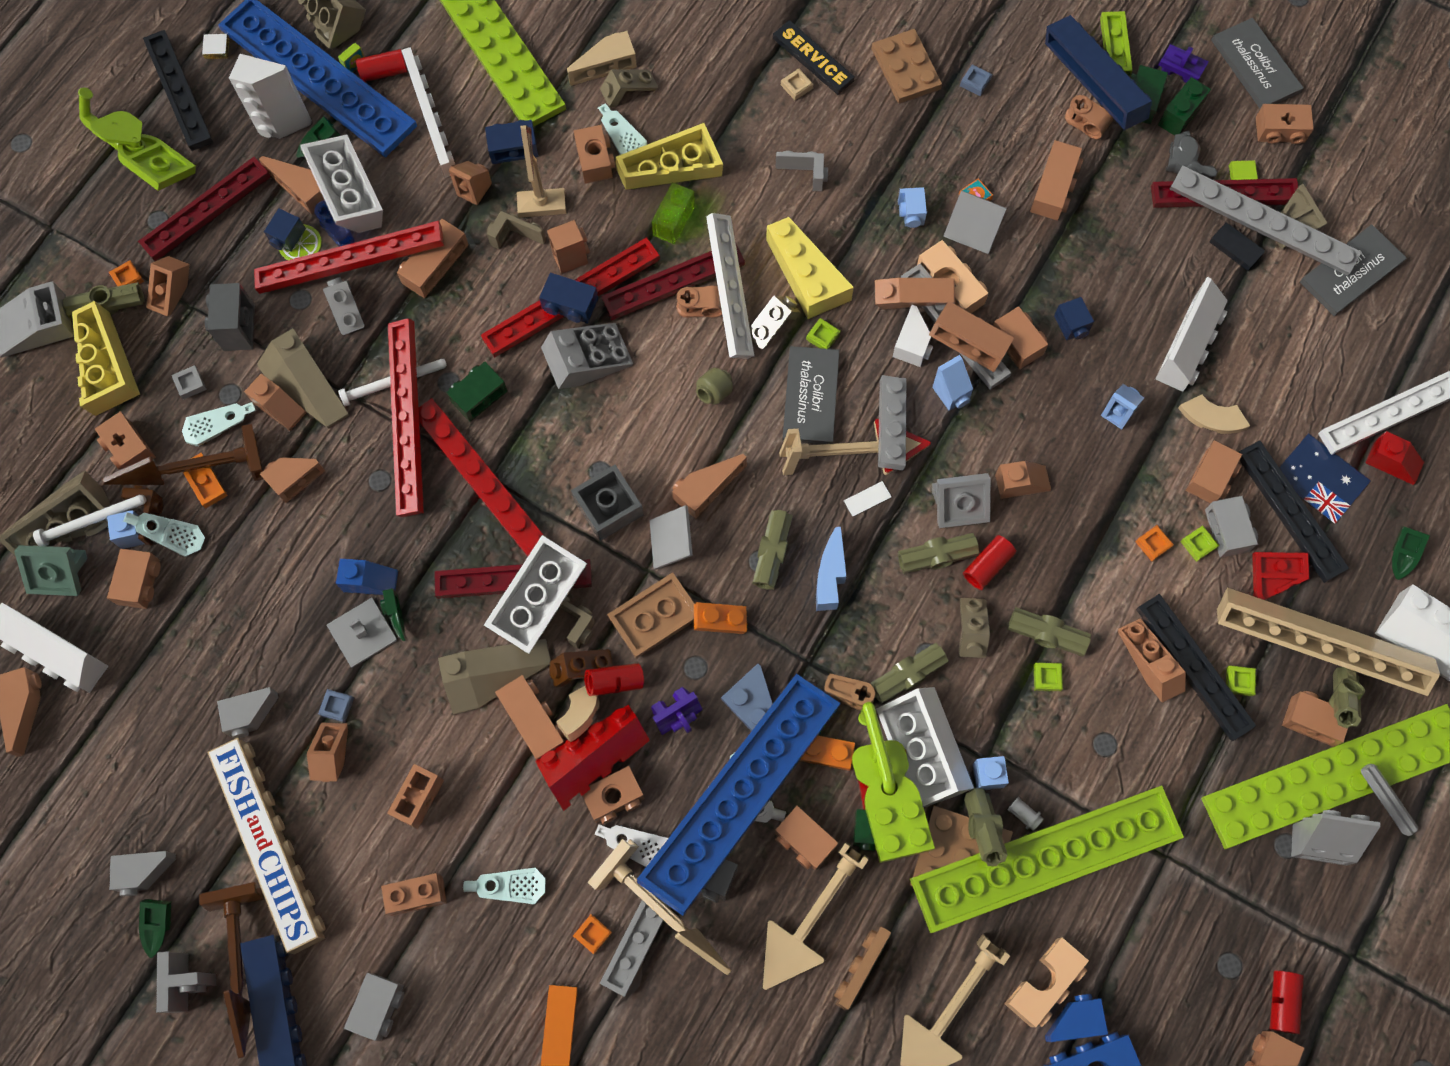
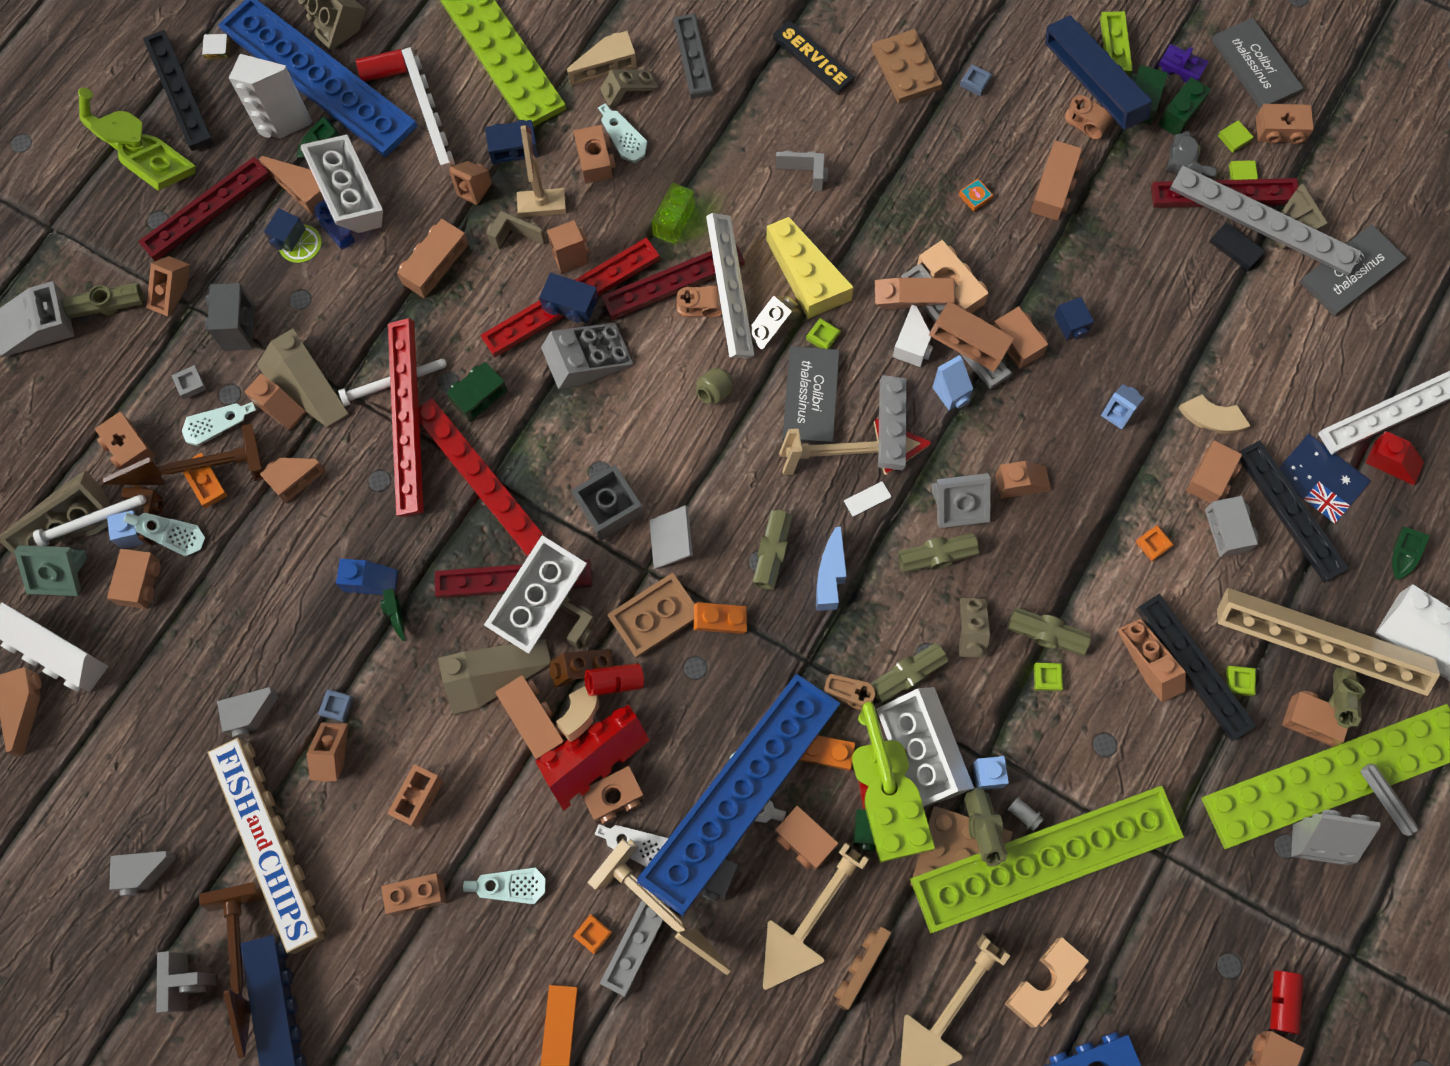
(103, 366): light yellow wedge -> none
(126, 274): orange tile -> none
(153, 923): dark green plate -> none
(343, 305): light grey bracket -> none
(348, 257): red plate -> none
(349, 57): lime tile -> none
(361, 632): light grey piece -> none
(374, 1007): light grey brick -> none
(672, 159): light yellow wedge -> none
(678, 714): dark purple hips -> none
(693, 56): none -> dark grey tile
(703, 486): nougat slope -> none
(749, 697): sand blue wing -> none
(796, 84): tan tile -> none
(912, 206): light blue brick -> none
(974, 222): light grey piece -> none
(989, 562): red pin -> none
(1079, 1020): blue slope -> none
(1193, 336): white slope -> none
(1199, 543): lime tile -> none
(1235, 136): none -> lime tile
(1278, 572): red wing -> none

